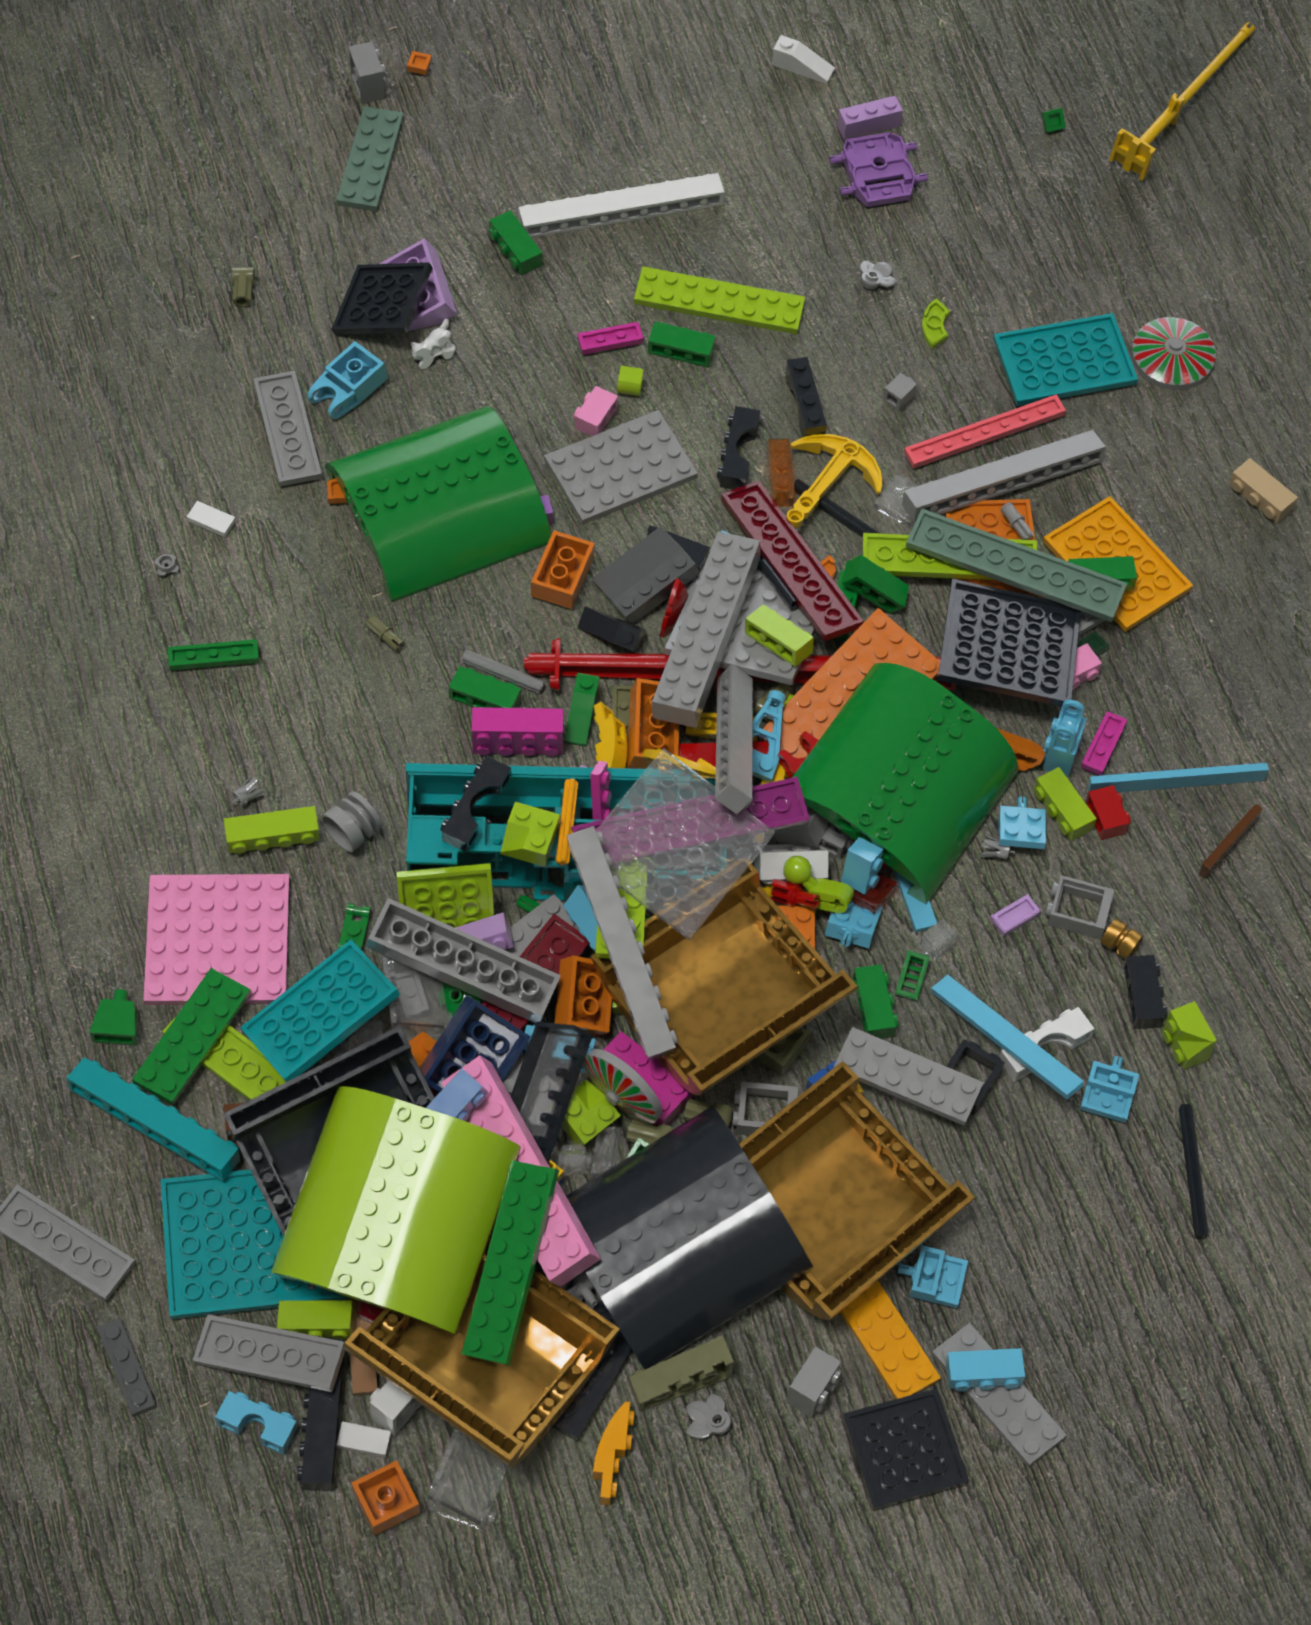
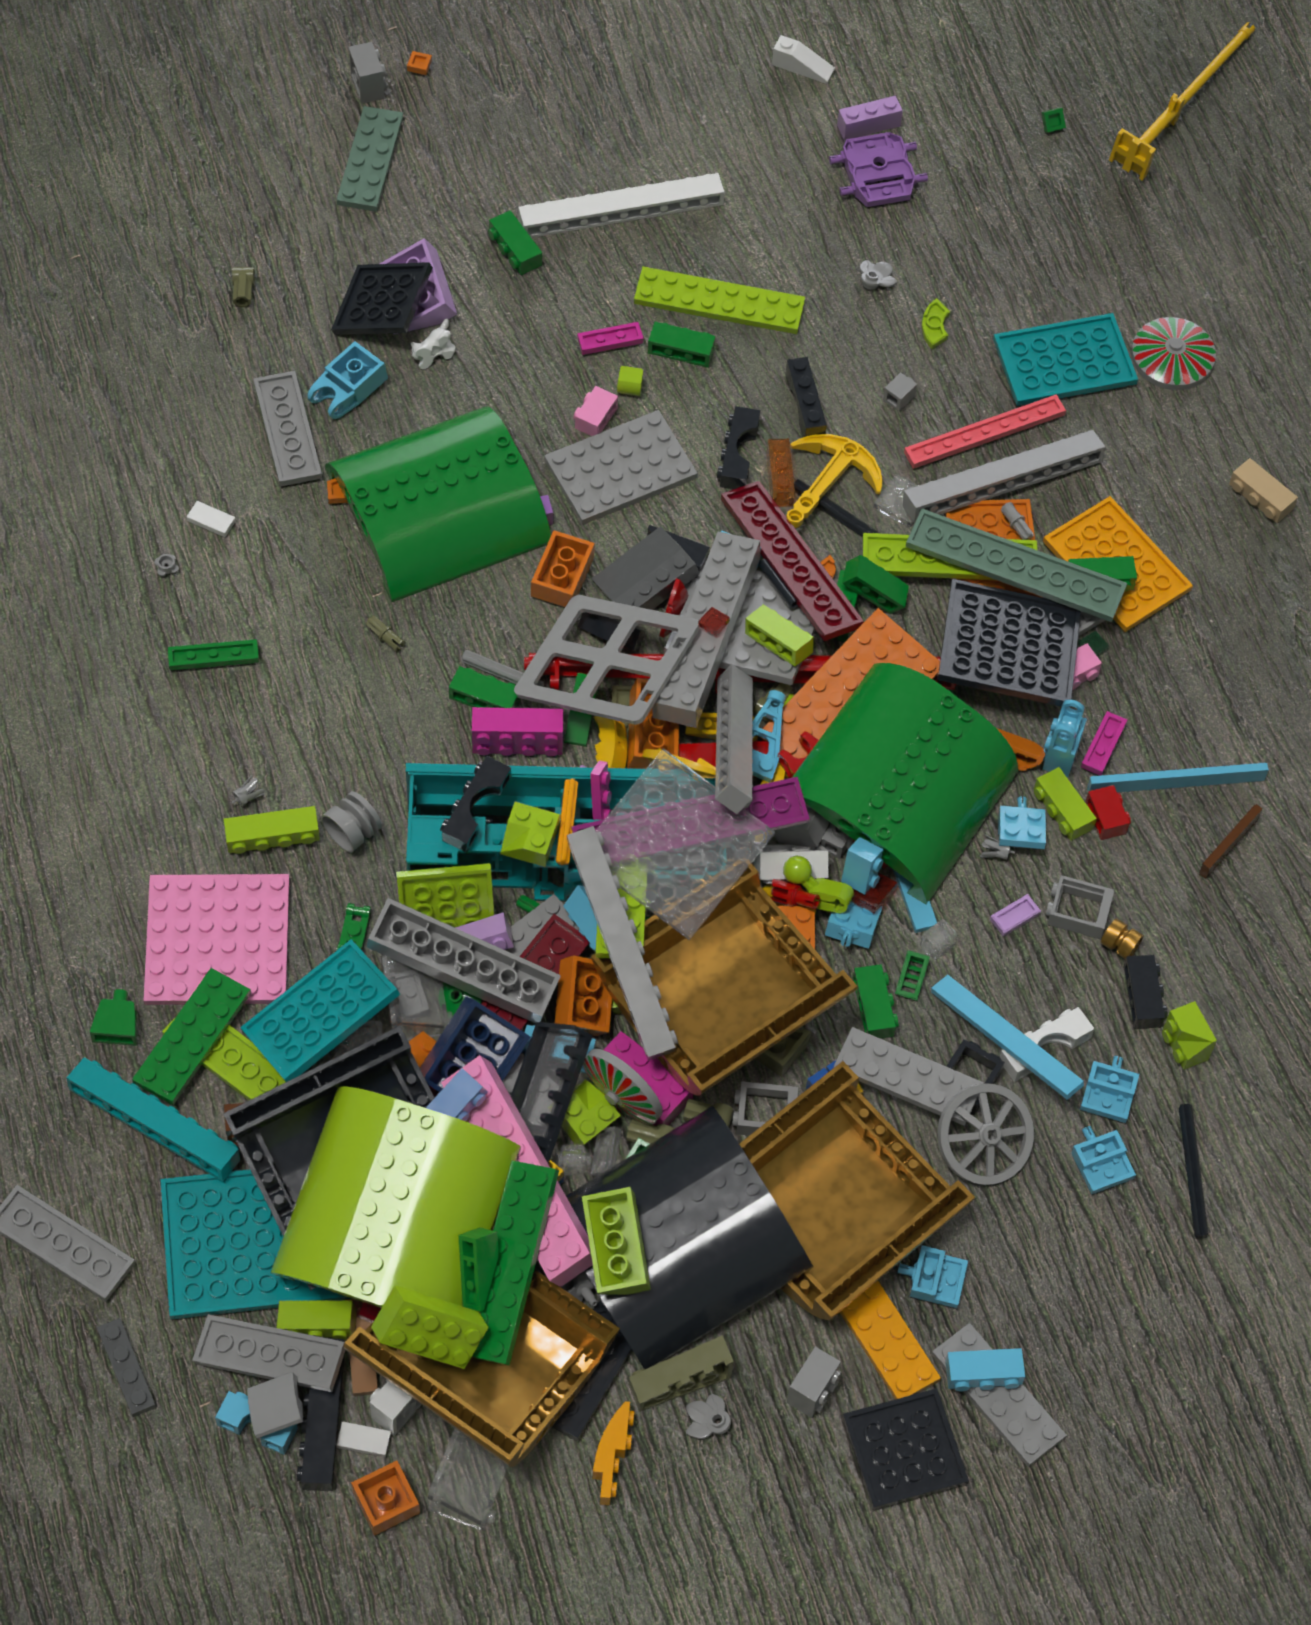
(274, 1405): none -> light grey slope
(429, 1327): none -> lime brick
(477, 1265): none -> green slope
(606, 659): none -> light grey window
(616, 1242): none -> lime slope
(714, 621): none -> clear red tile
(981, 1134): none -> light grey wheel
(1102, 1160): none -> medium azure plate

